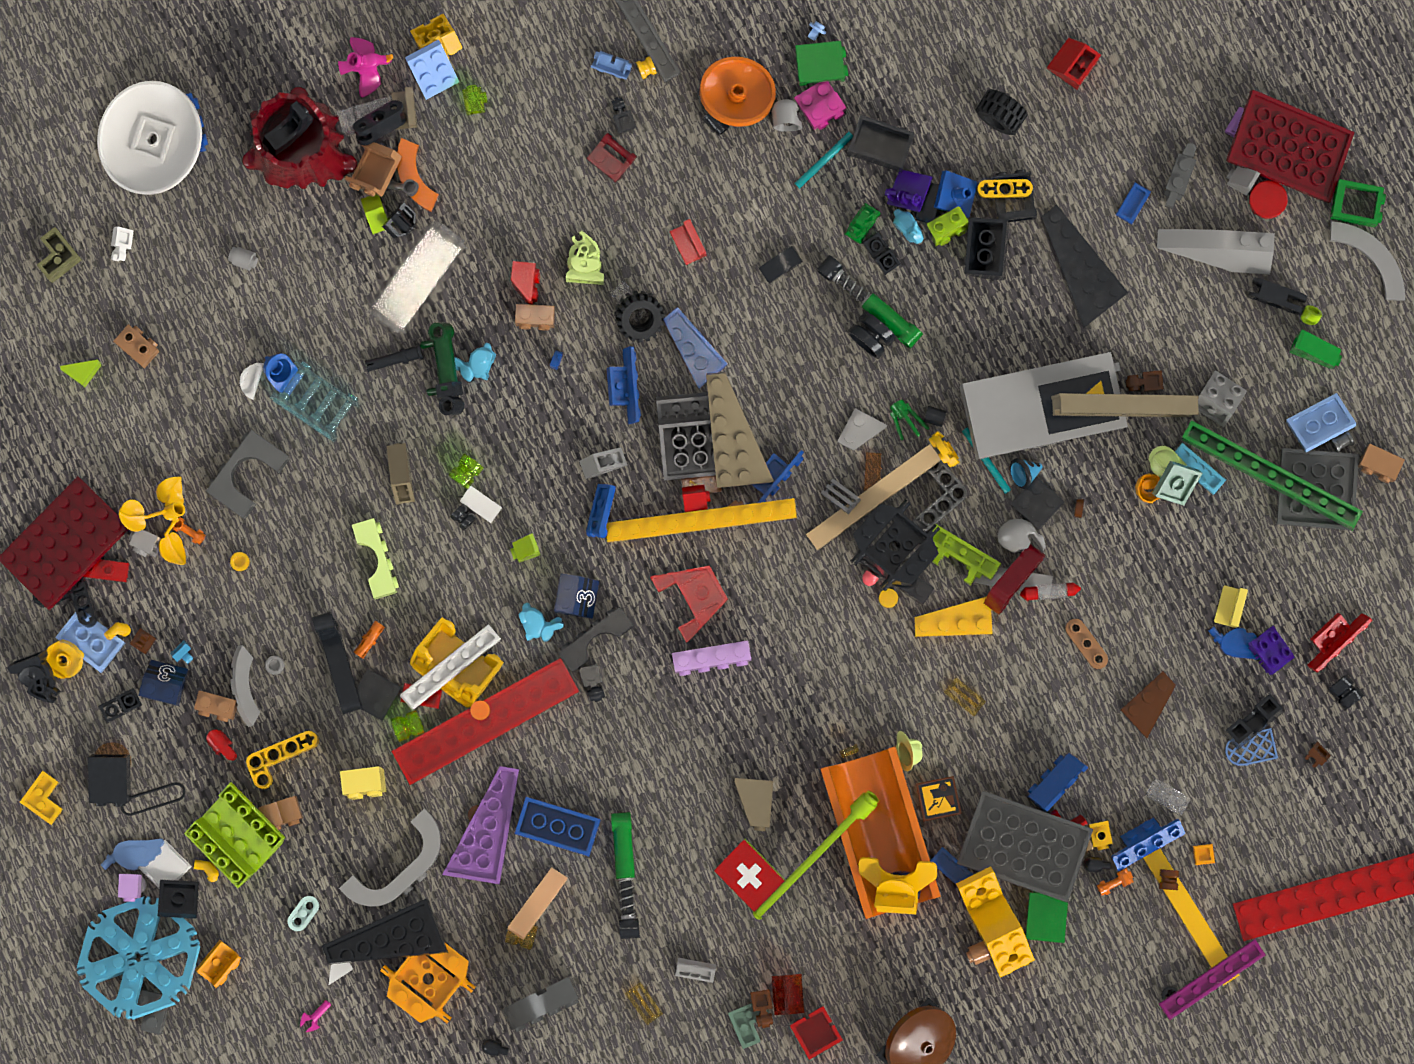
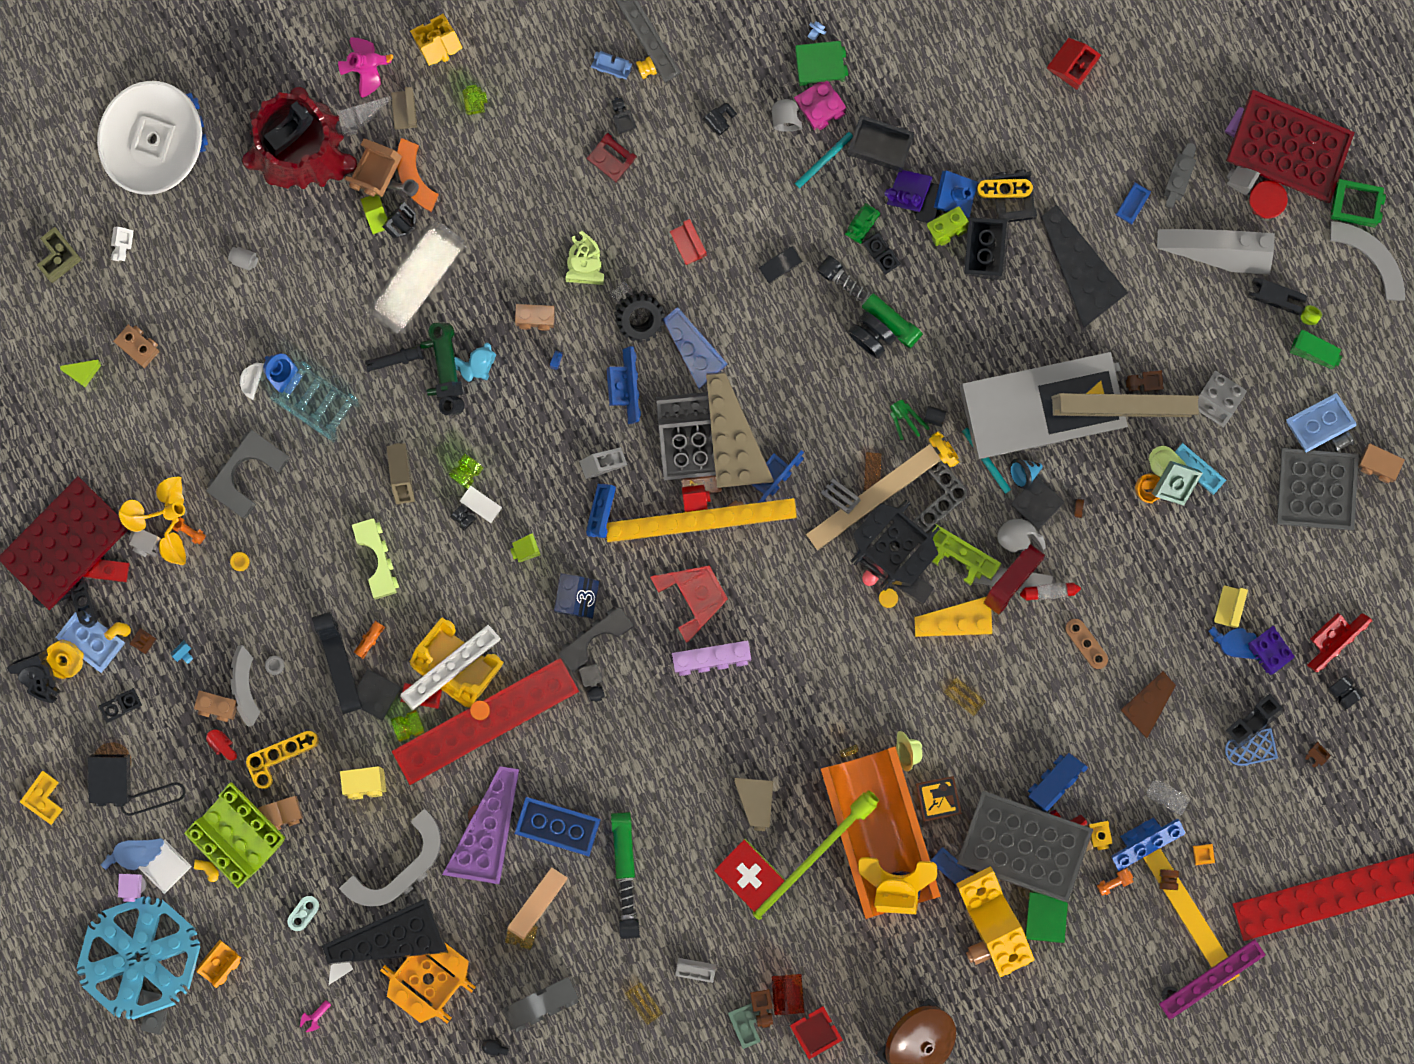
(163, 682): dark blue slope -> none
(178, 899): black plate -> none
(379, 122): black piece -> none
(432, 69): light blue plate -> none
(524, 280): slope -> none
(535, 623): medium azure animal -> none
(737, 91): orange dish -> none
(859, 430): light grey wing -> none
(908, 226): medium azure animal -> none
(1001, 112): black tyre -> none
(1095, 864): black cylinder -> none
(1272, 475): green brick -> none

